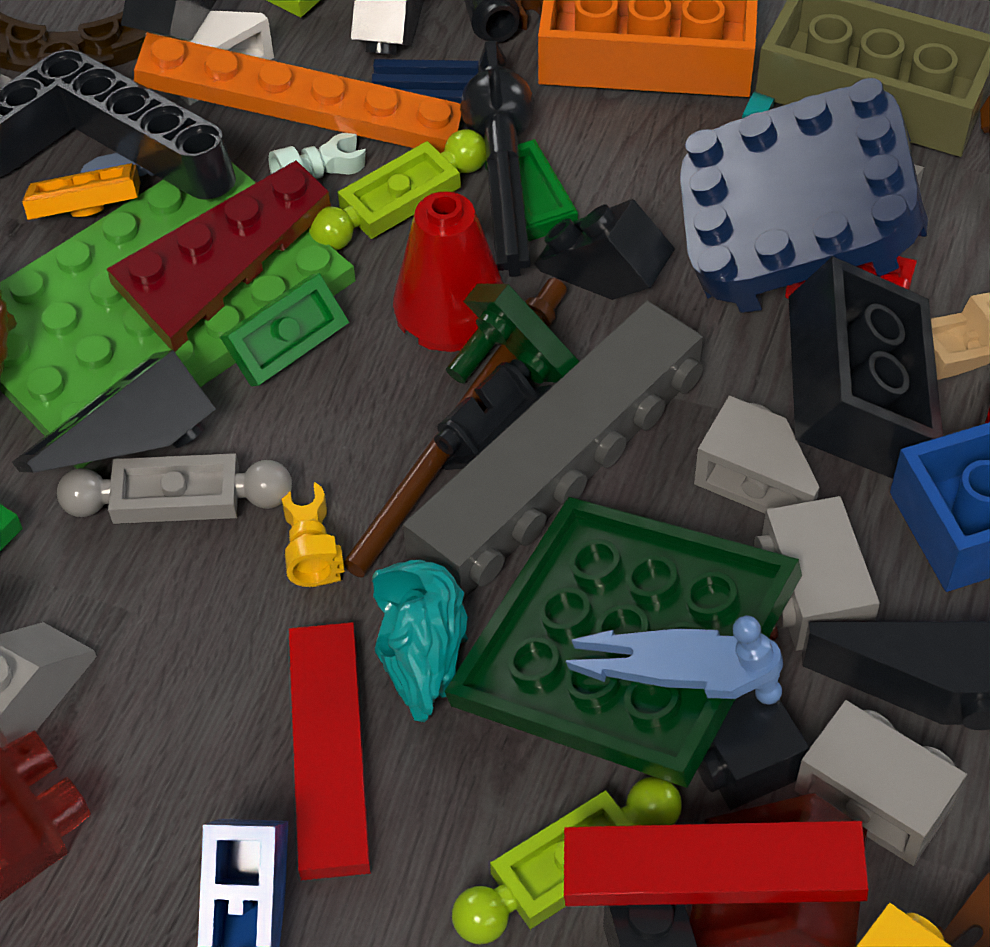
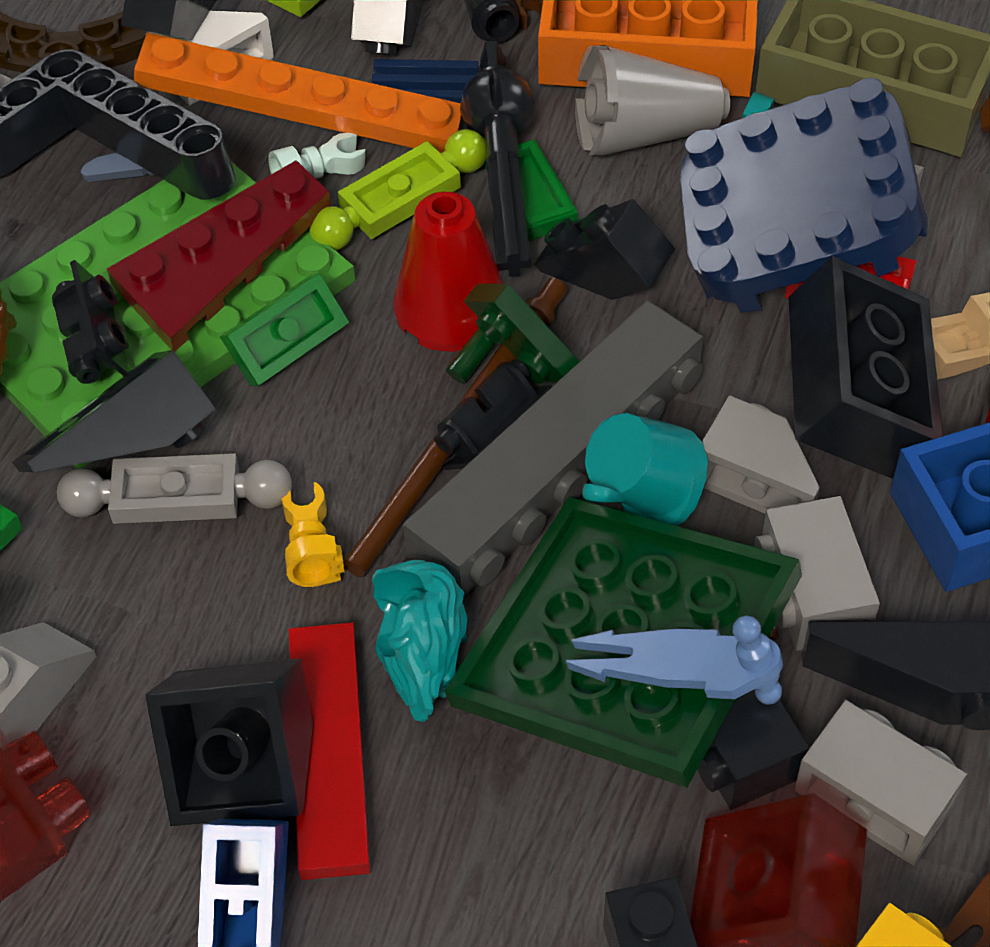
(82, 192): light orange plate -> none
(87, 308): none -> black hinge
(233, 741): none -> black slope
(533, 871): lime plate -> none
(643, 101): none -> light grey cone
(646, 467): none -> teal hat
(715, 863): red tile -> none

